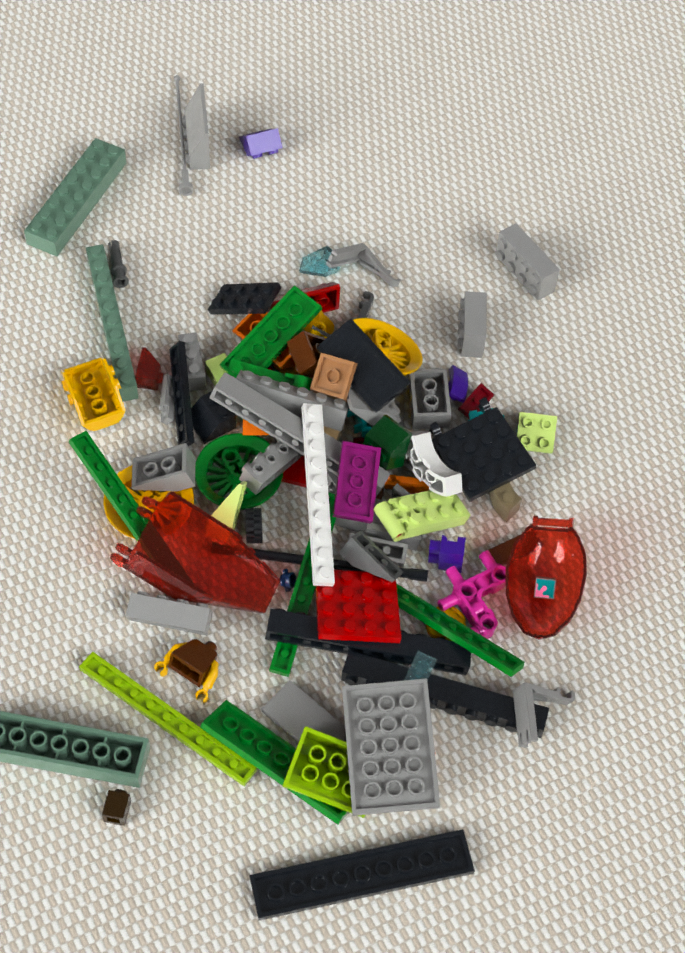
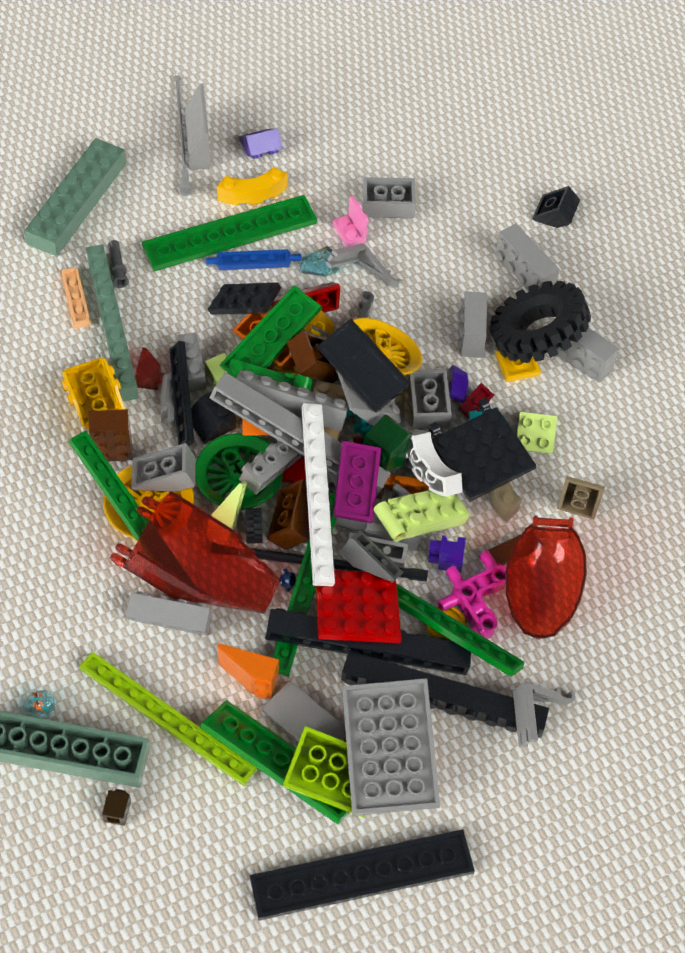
(40, 704): none -> clear light blue head
(75, 297): none -> light nougat tile
(112, 434): none -> reddish brown brick
(194, 662): reddish brown torso -> none
(228, 232): none -> green plate
(252, 190): none -> yellow brick
(252, 670): none -> orange slope
(253, 259): none -> blue plate
(290, 517): none -> reddish brown brick
(333, 376): medium nougat plate -> none
(352, 227): none -> bright pink bracket
(389, 197): none -> light grey brick
(421, 667): clear light blue plate -> none
(516, 370): none -> yellow tile
(545, 587): tile -> none
(550, 300): none -> black tyre
(557, 207): none -> black slope
(580, 497): none -> dark tan slope
(591, 355): none -> light grey brick

